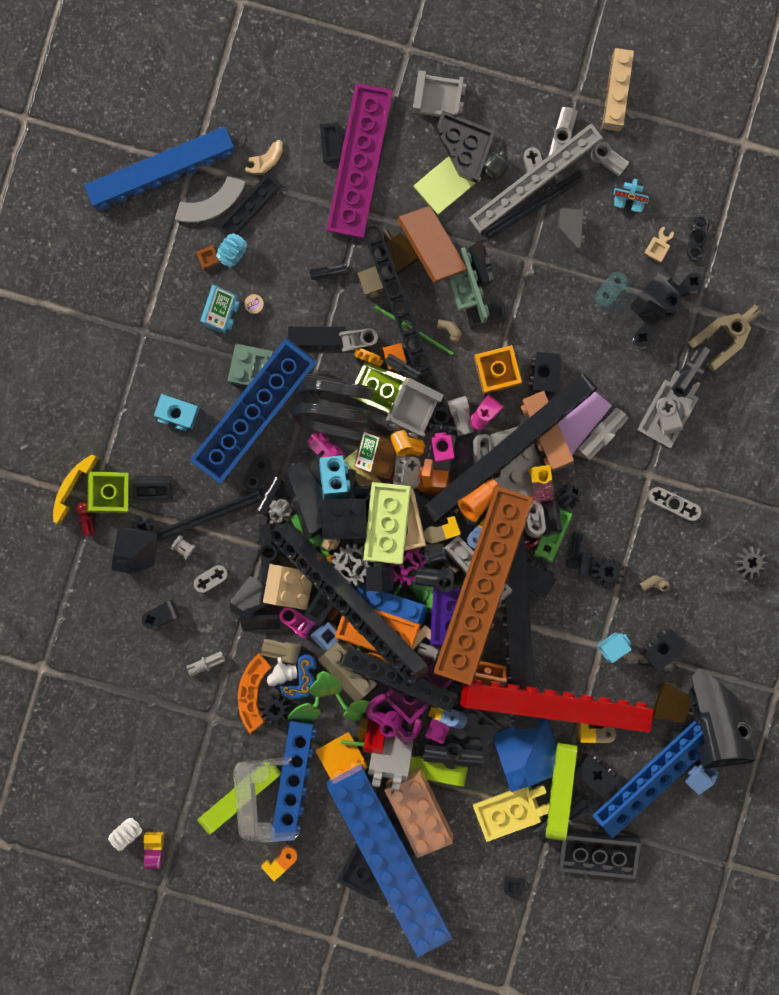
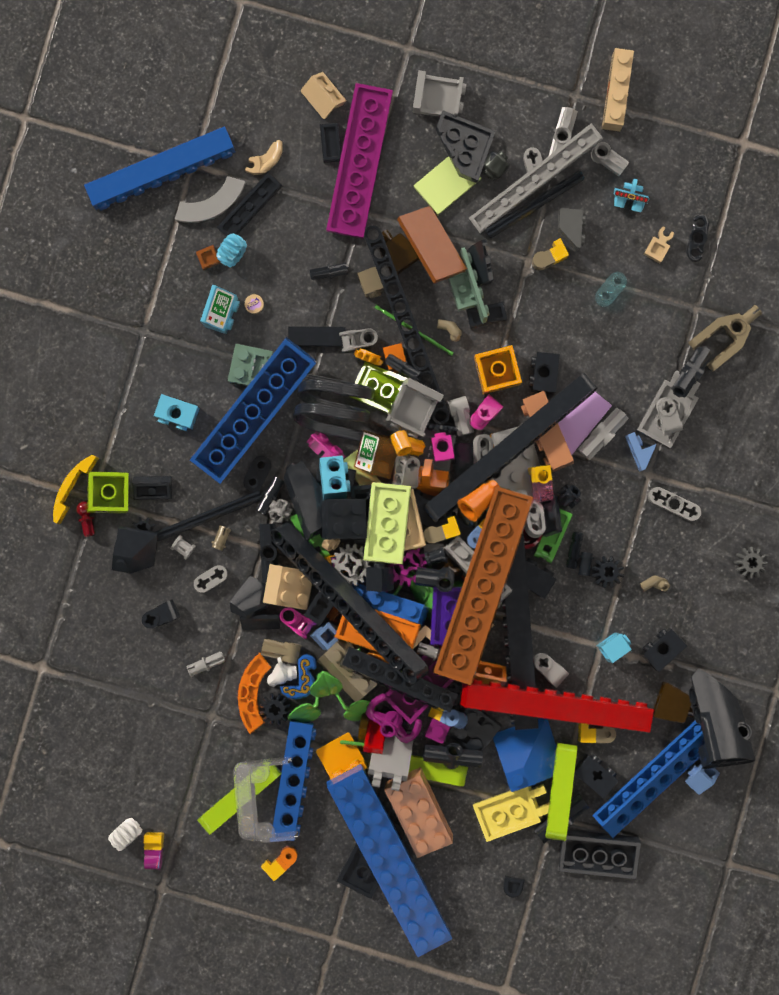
(220, 539): none -> dark tan pin
(322, 94): none -> tan panel
(550, 257): none -> leg
(552, 671): none -> light grey piece
(640, 456): none -> medium blue slope
(657, 299): black piece -> none

